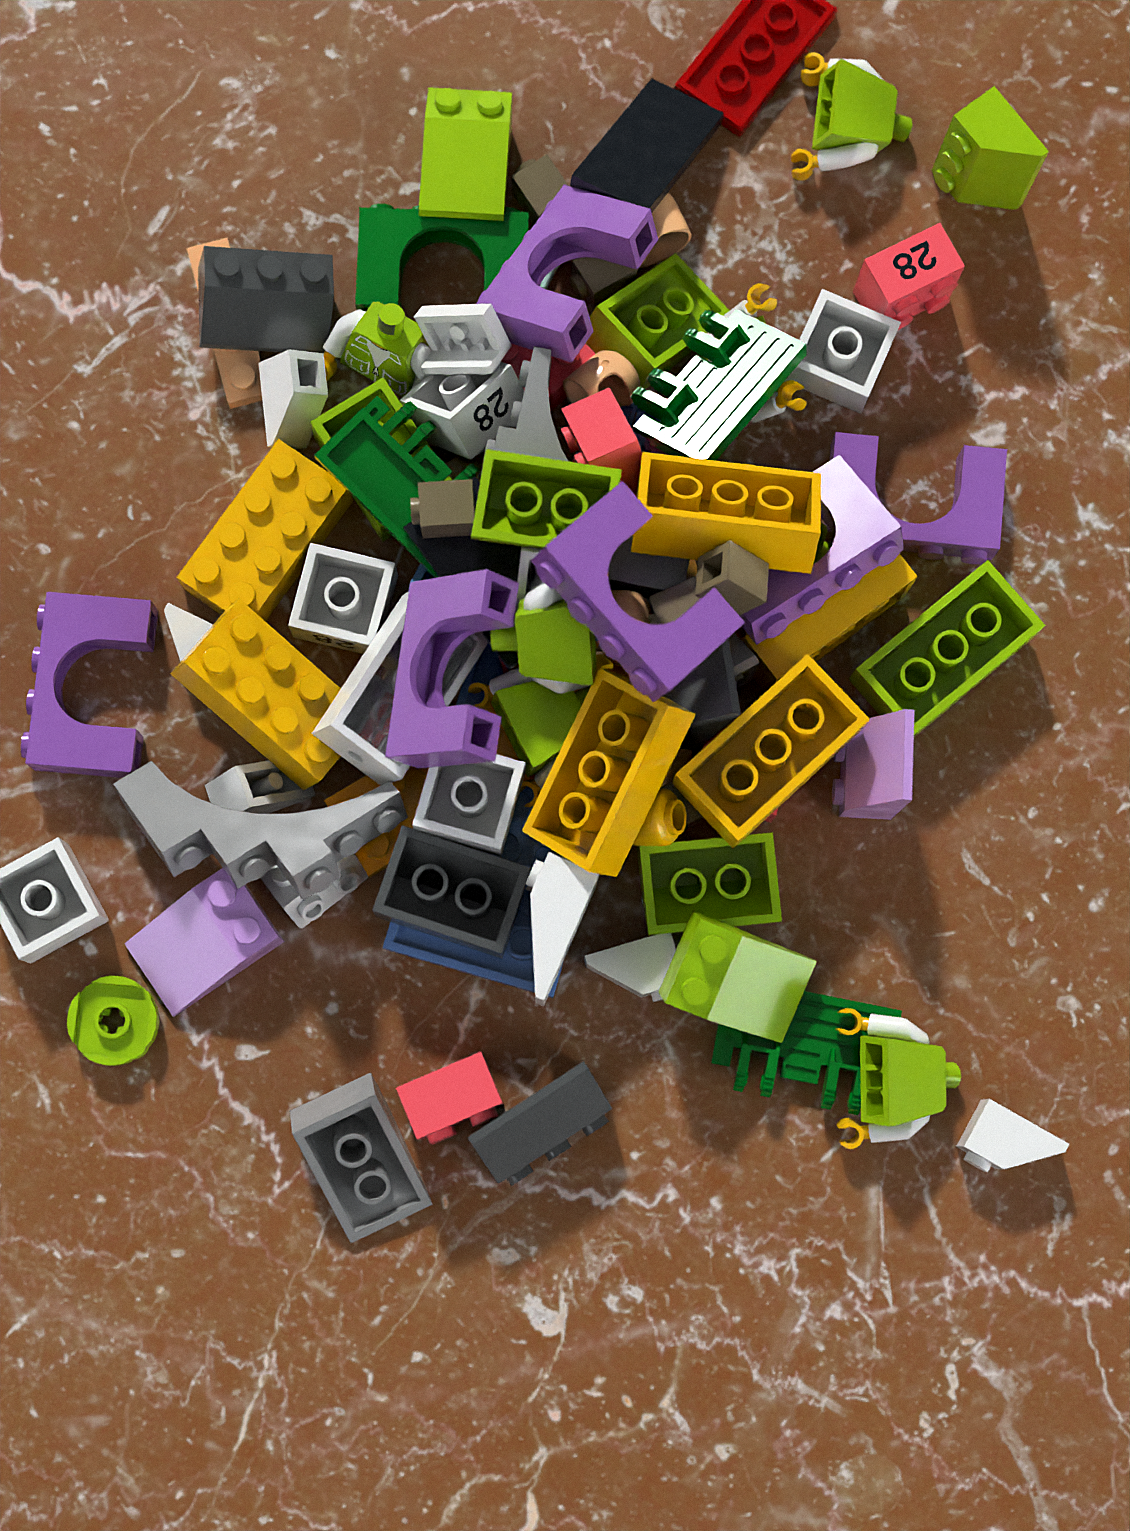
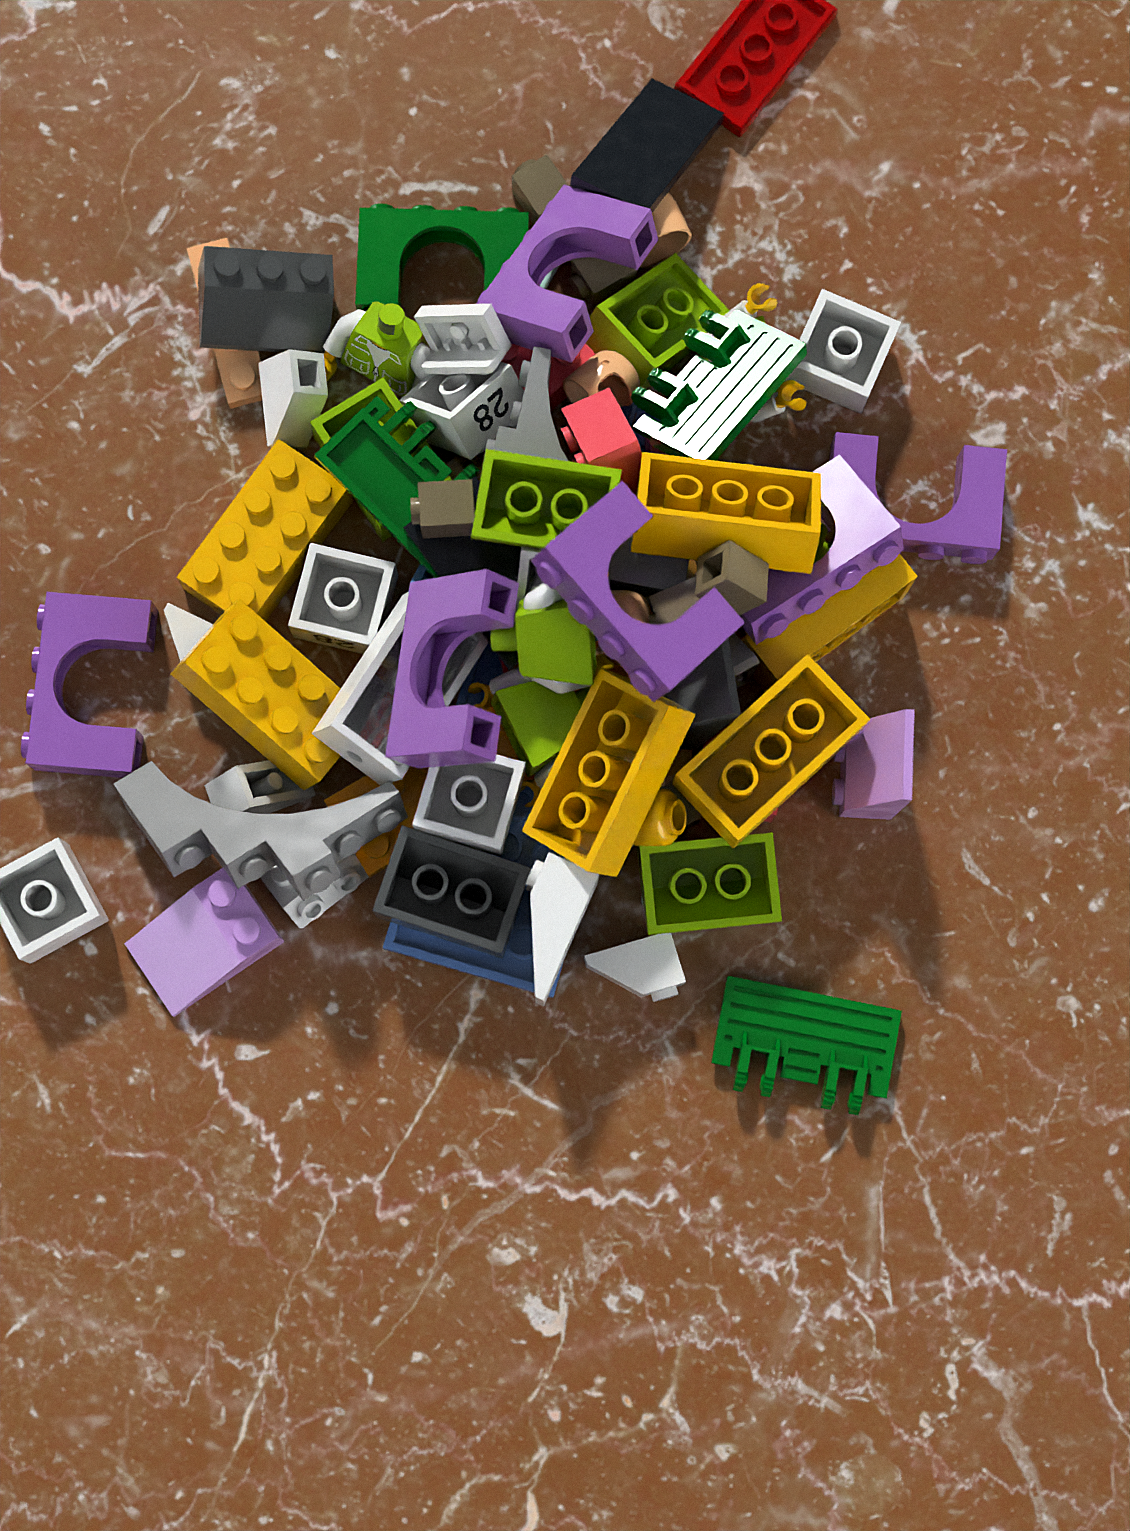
(96, 1001): lime plate -> none
(359, 1157): light grey slope -> none
(449, 1098): coral brick -> none
(465, 154): lime slope -> none
(541, 1125): dark grey slope -> none
(736, 978): lime slope -> none
(852, 115): lime torso -> none
(899, 1078): lime torso -> none
(910, 276): coral brick -> none
(948, 648): lime brick -> none
(989, 154): lime slope -> none
(1004, 1139): white slope -> none

